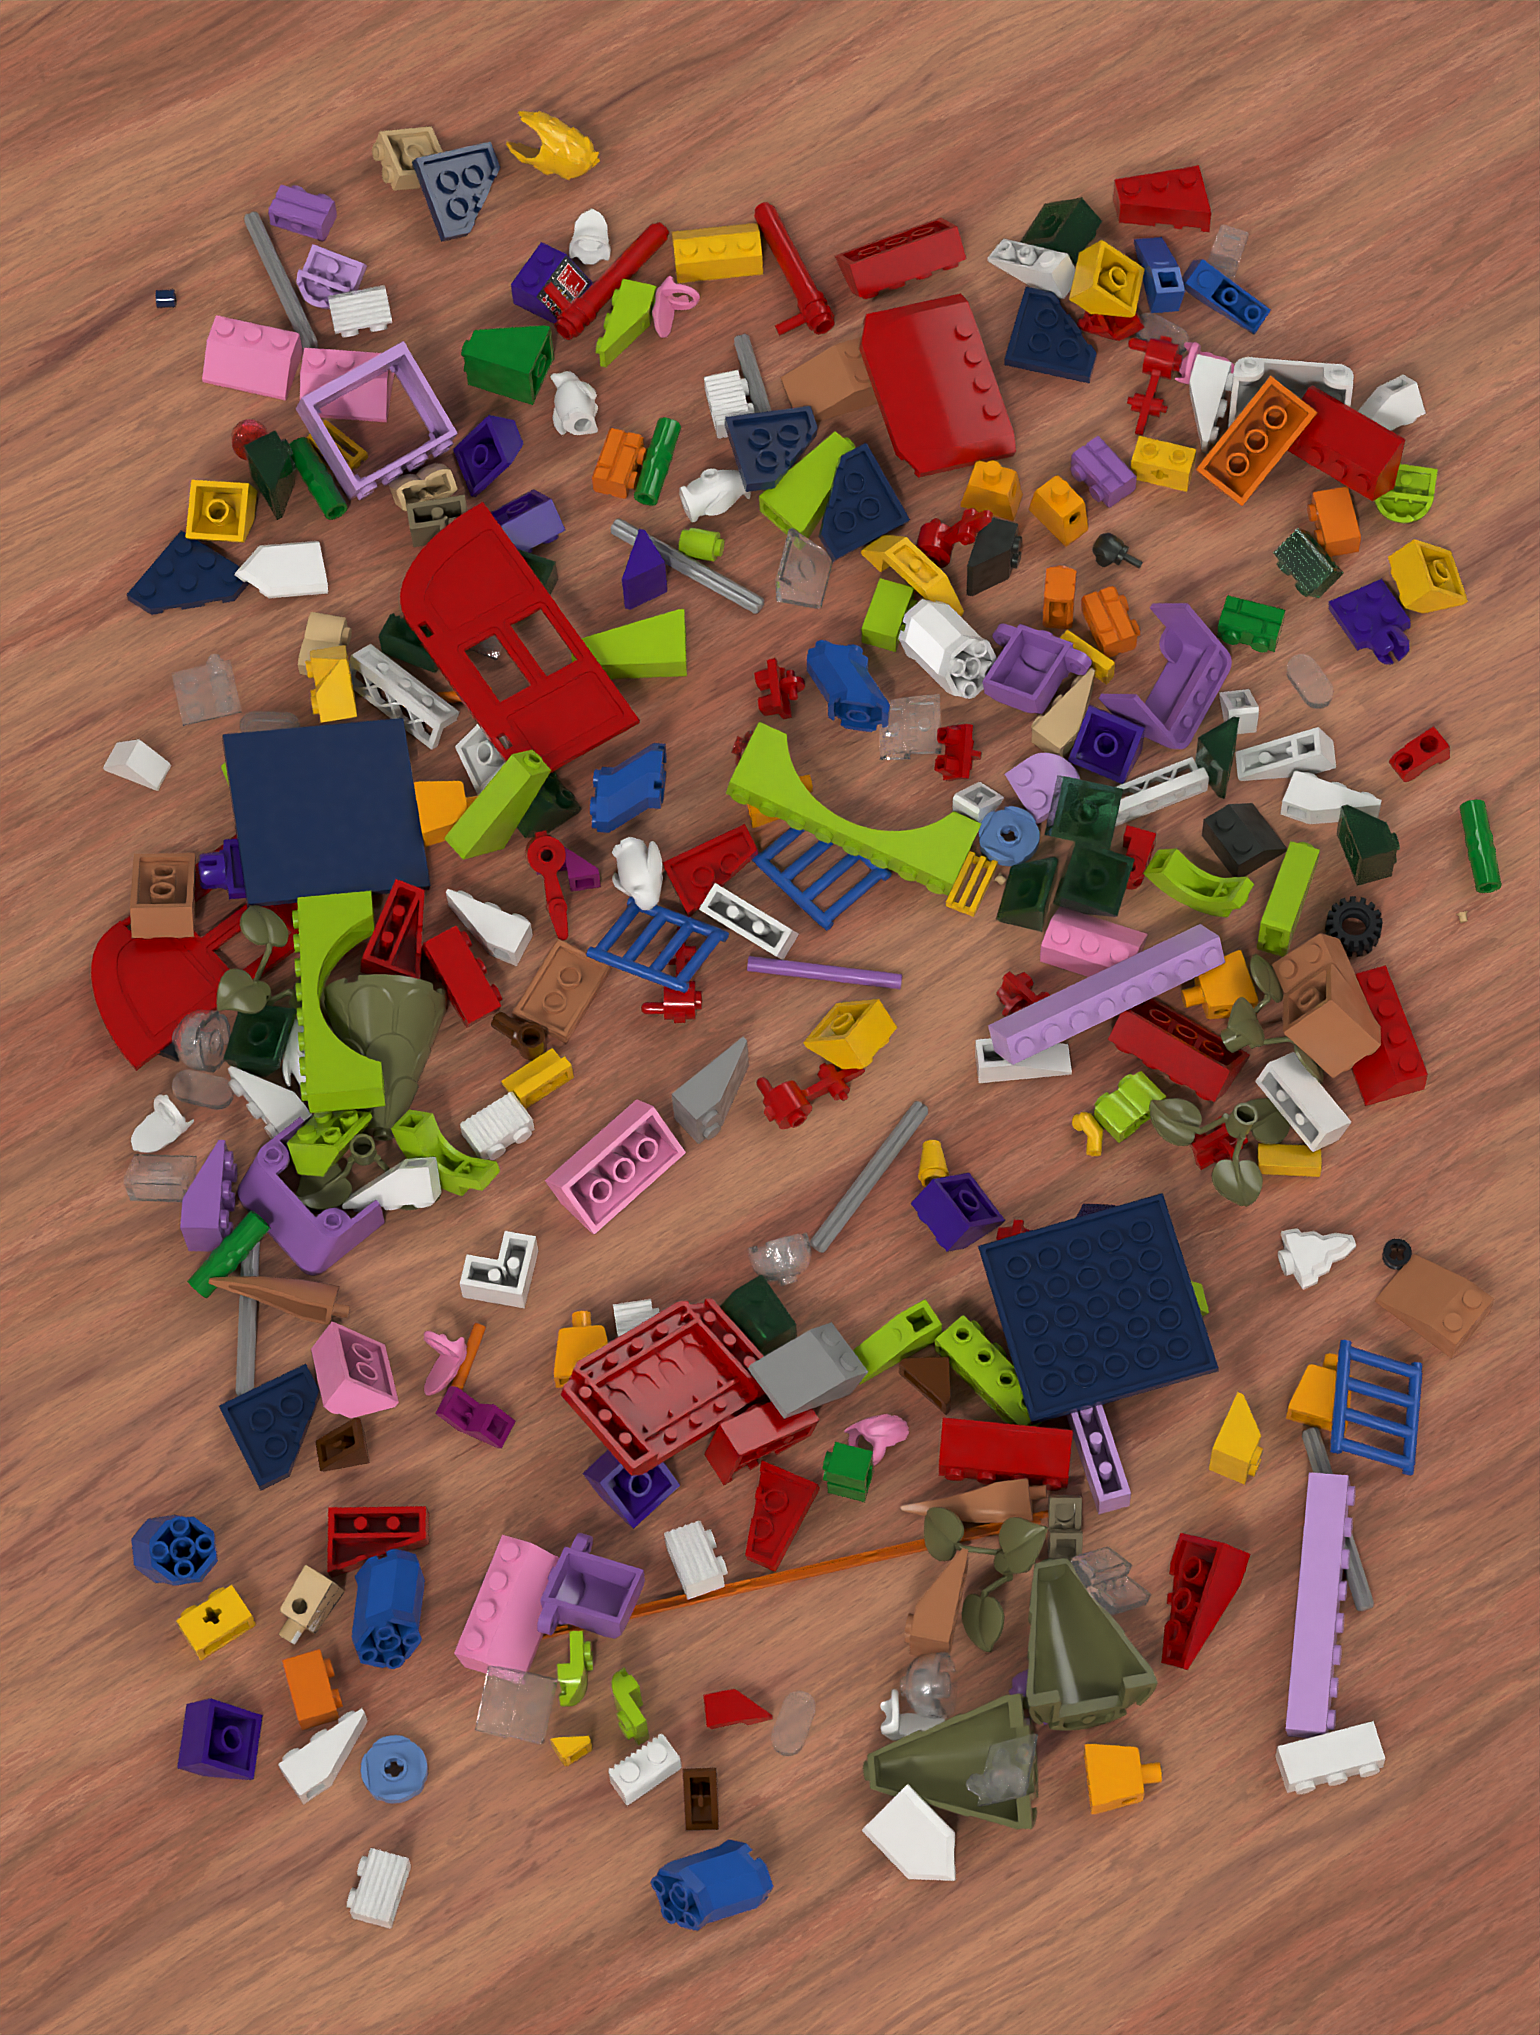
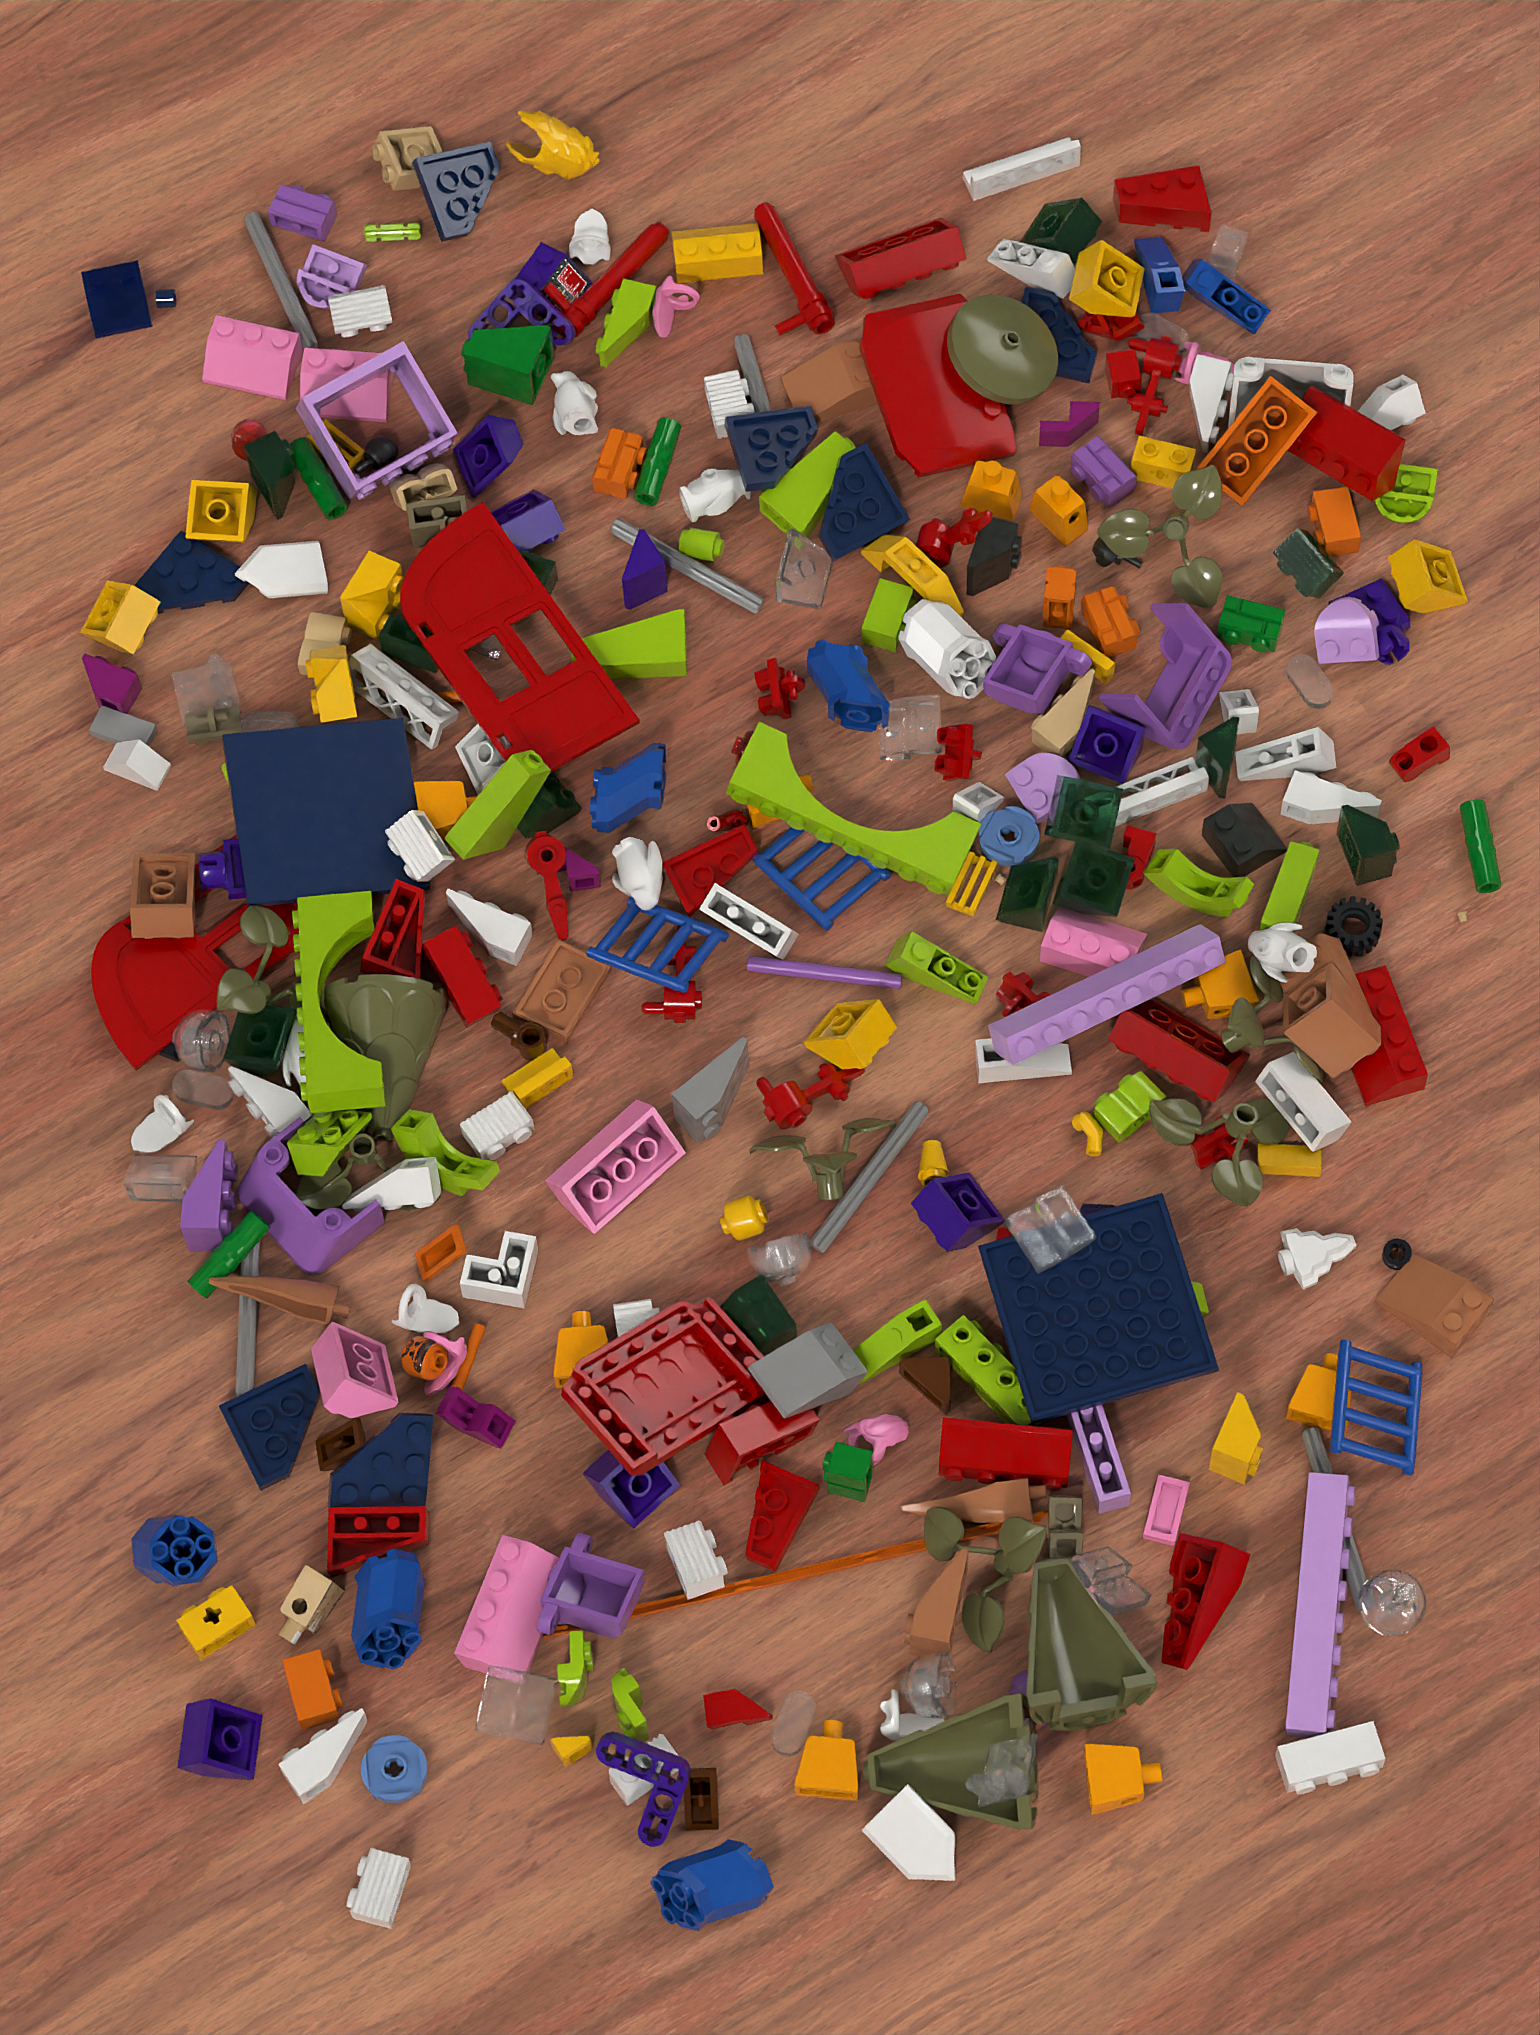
(112, 685): none -> magenta slope
(116, 299): none -> clear blue slope
(121, 617): none -> yellow slope
(121, 727): none -> light grey tile
(212, 724): none -> dark tan hips
(372, 594): none -> yellow slope
(379, 452): none -> pearl dark grey piece
(388, 1467): none -> dark blue plate
(392, 232): none -> lime axle
(419, 846): none -> white brick
(424, 1358): none -> orange head
(425, 1313): none -> white piece
(440, 1252): none -> orange slope
(526, 307): none -> dark purple beam
(662, 1781): none -> dark purple beam
(727, 821): none -> red arm
(744, 1217): none -> yellow head
(828, 1765): none -> light orange torso
(829, 1165): none -> olive plant
(935, 968): none -> lime slope
(1002, 349): none -> olive dish
(1022, 168): none -> white fence
(1050, 1229): none -> clear slope
(1064, 433): none -> magenta slope
(1123, 374): none -> red brick
(1166, 1510): none -> bright pink tile
(1198, 494): none -> olive plant
(1282, 950): none -> white animal
(1346, 632): none -> lavender slope
(1392, 1602): none -> clear cylinder

